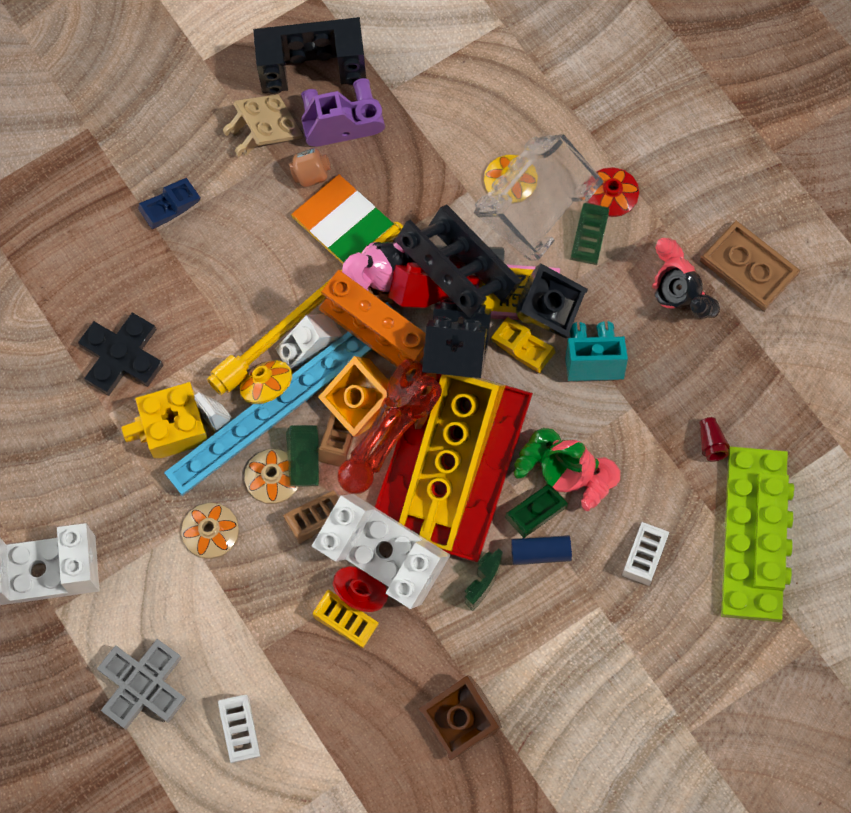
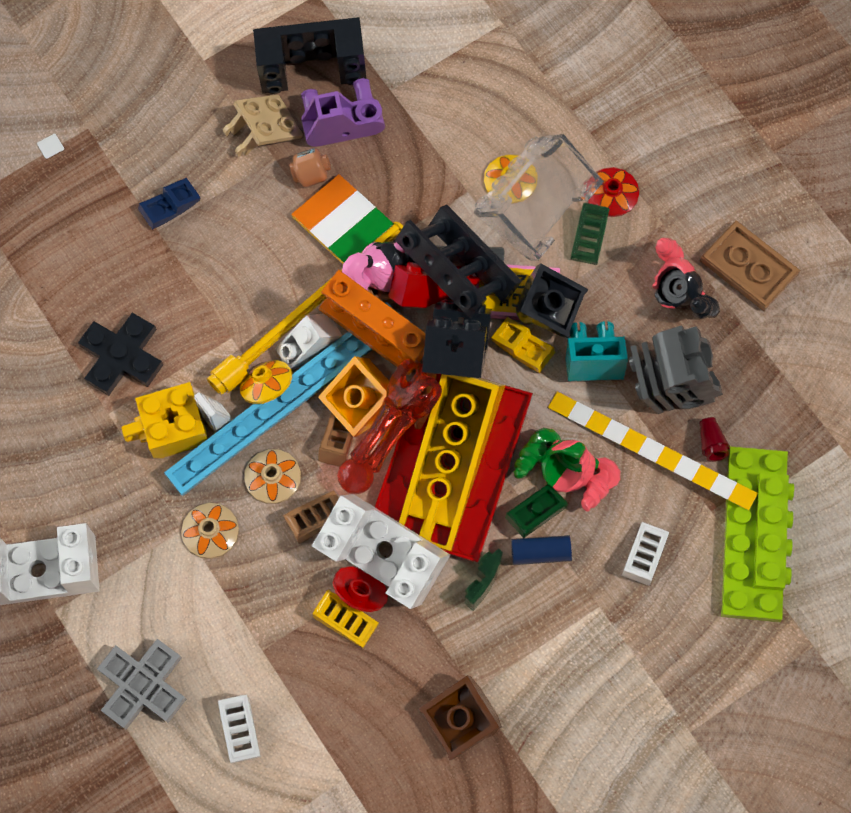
(50, 146): none -> white sticker
(303, 455): clear green slope -> none
(653, 451): none -> sticker
(675, 370): none -> dark grey piece

